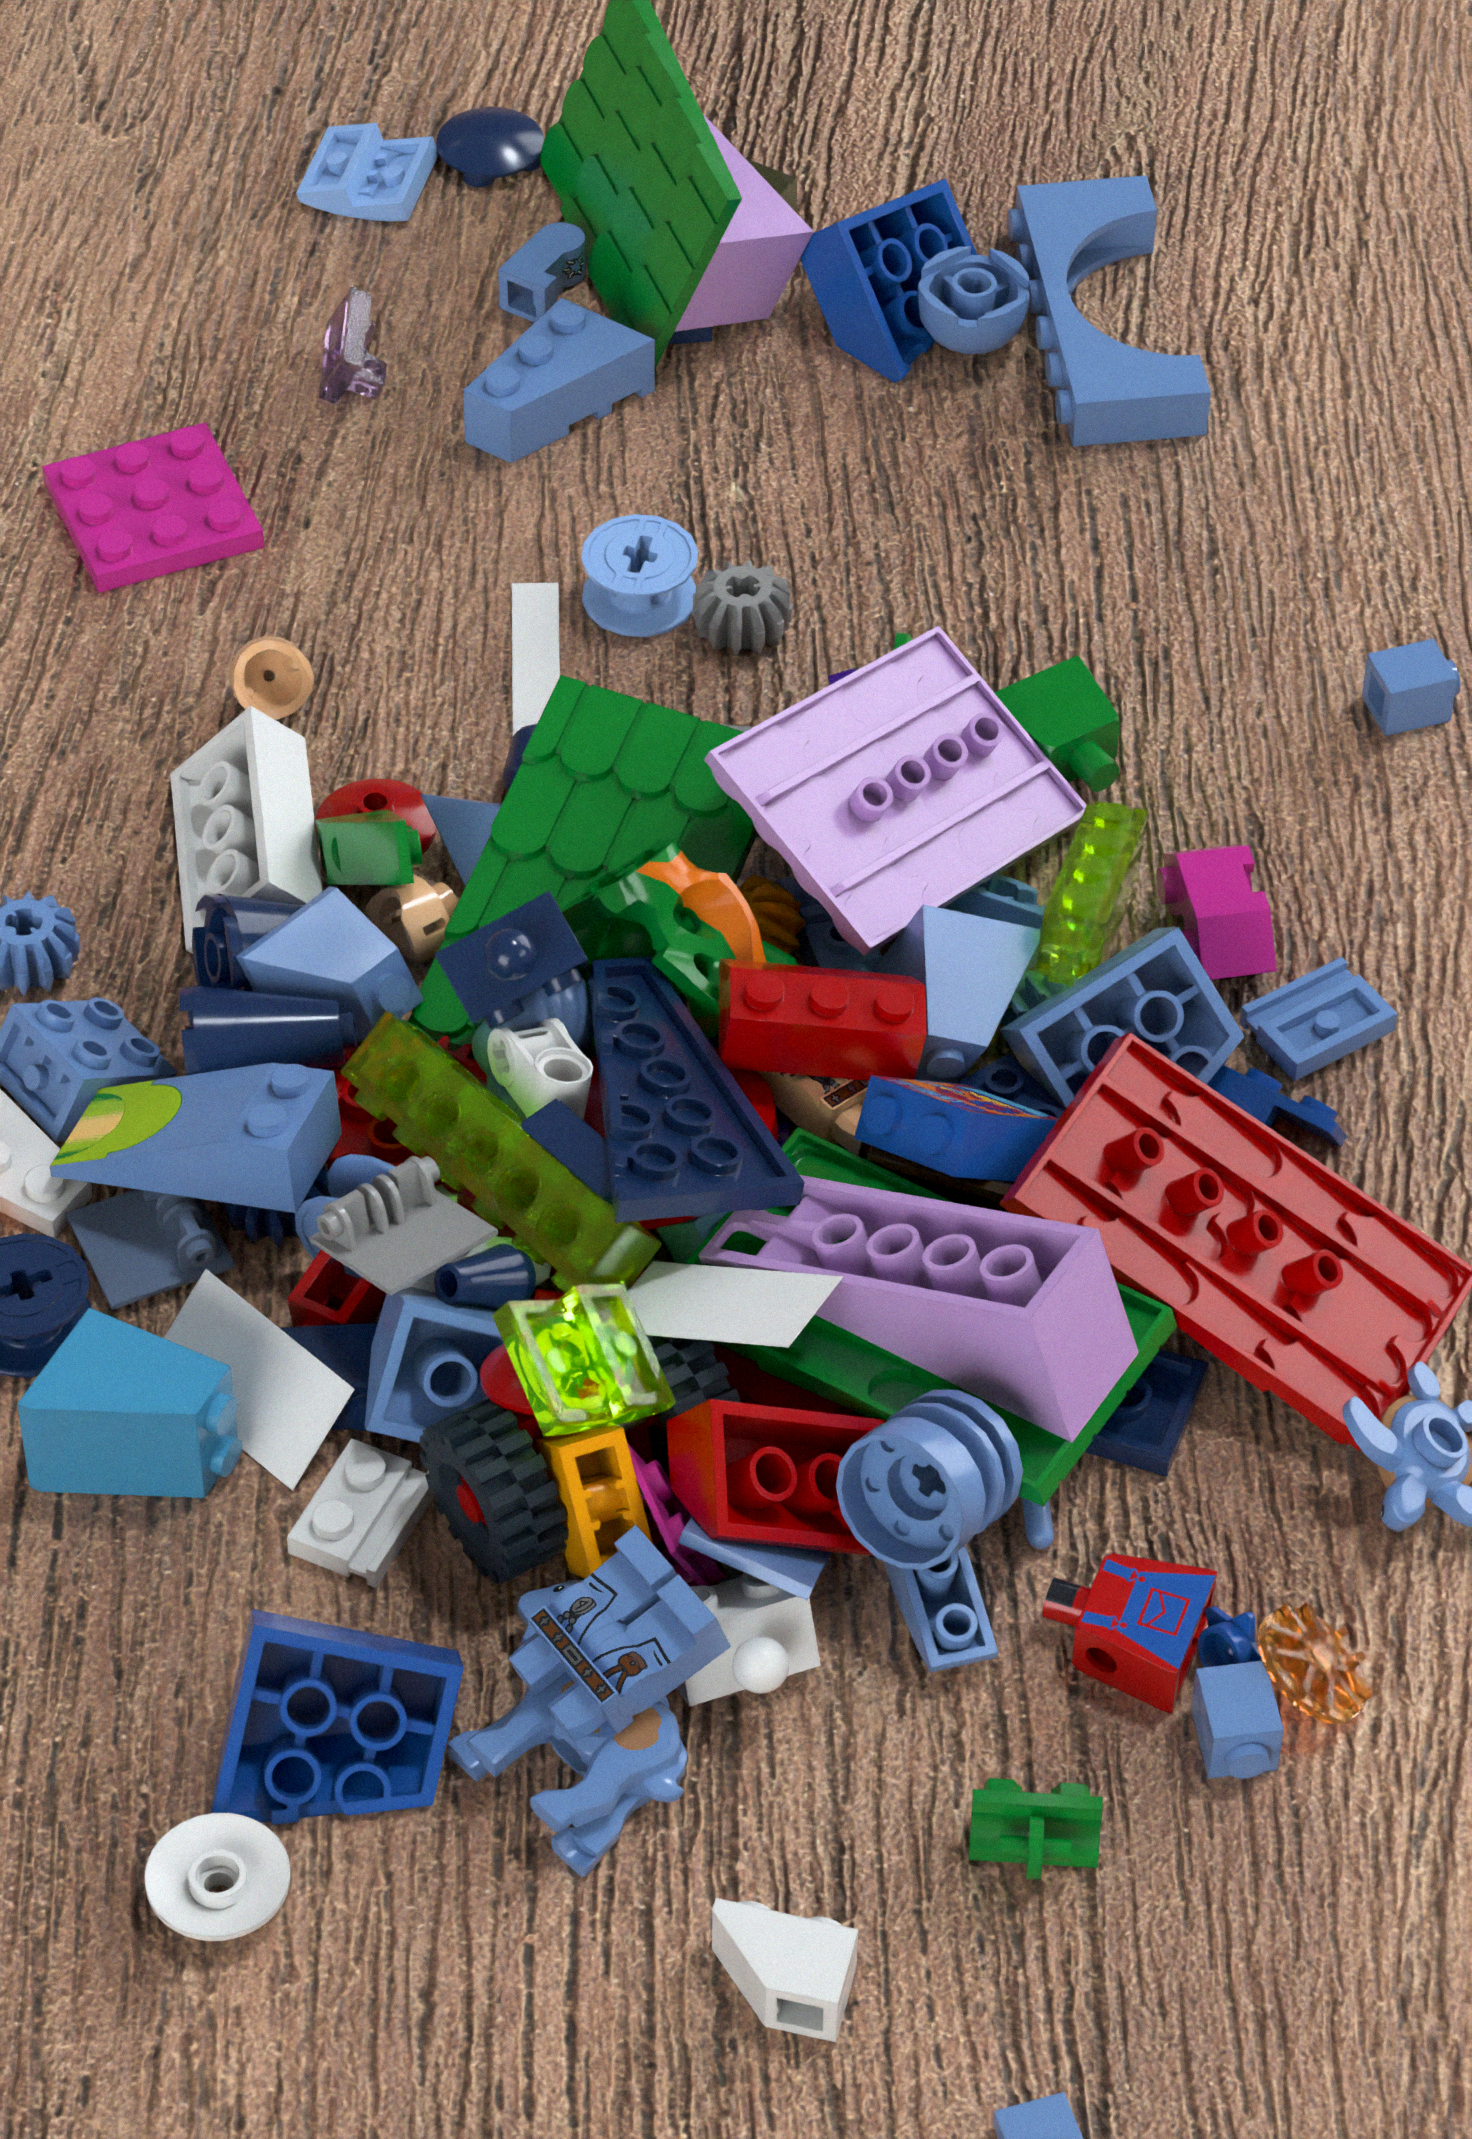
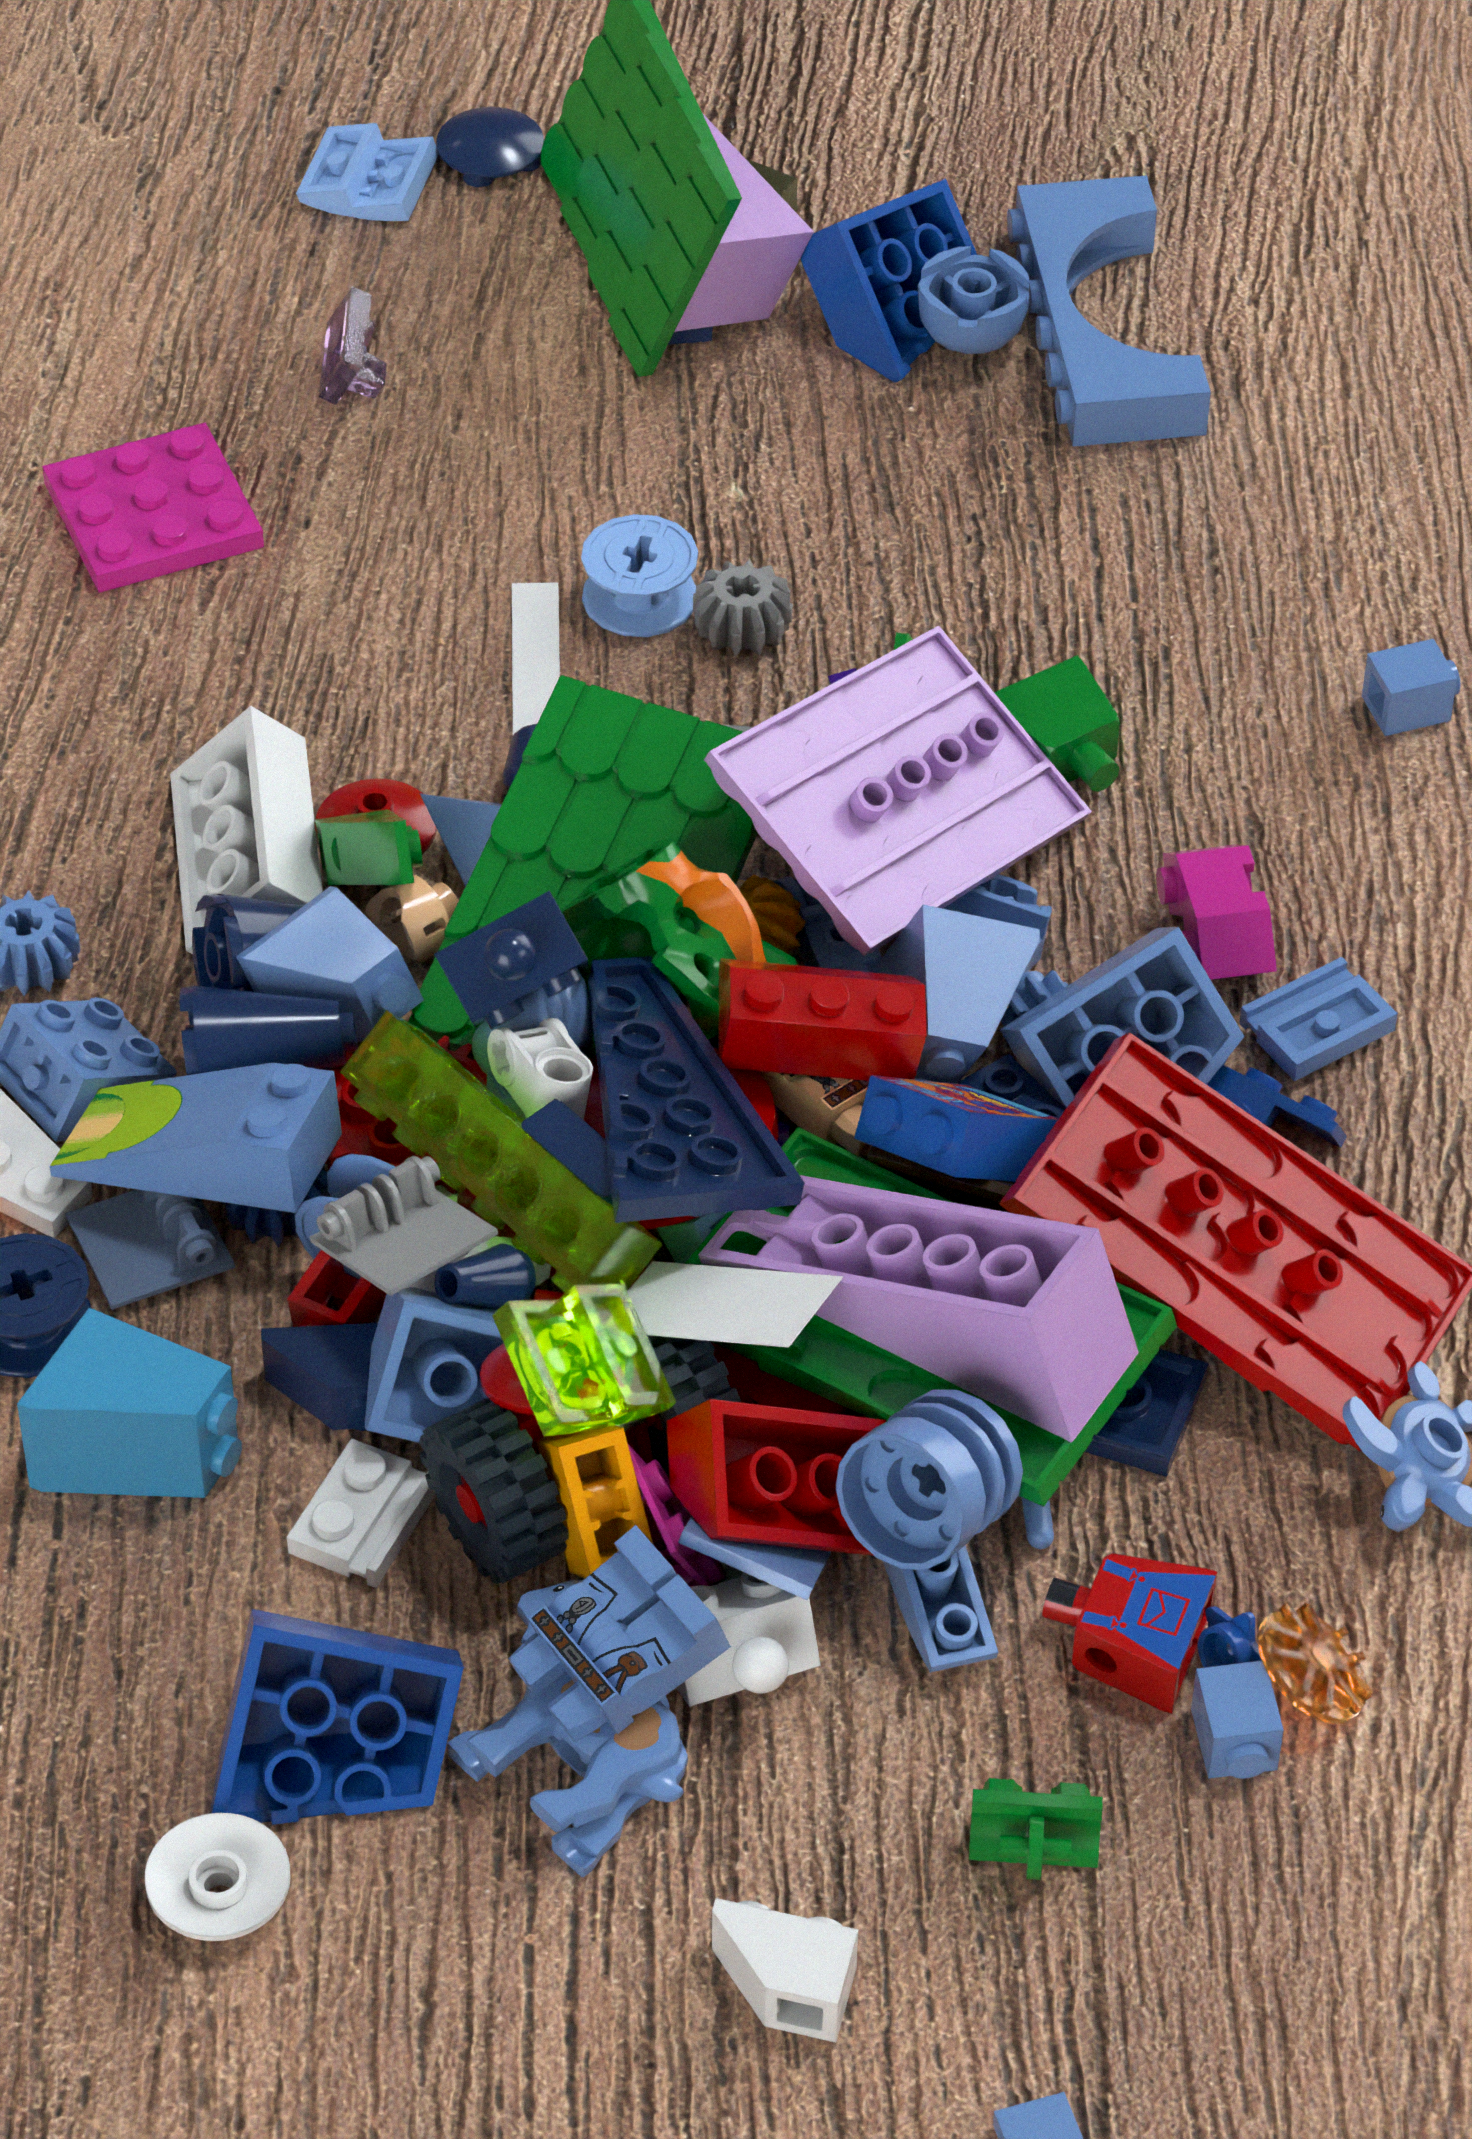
(271, 676): light nougat piece -> none
(280, 1387): white sticker -> none
(542, 270): medium blue leg -> none
(553, 377): medium blue wedge -> none
(1091, 892): clear neon green hinge -> none

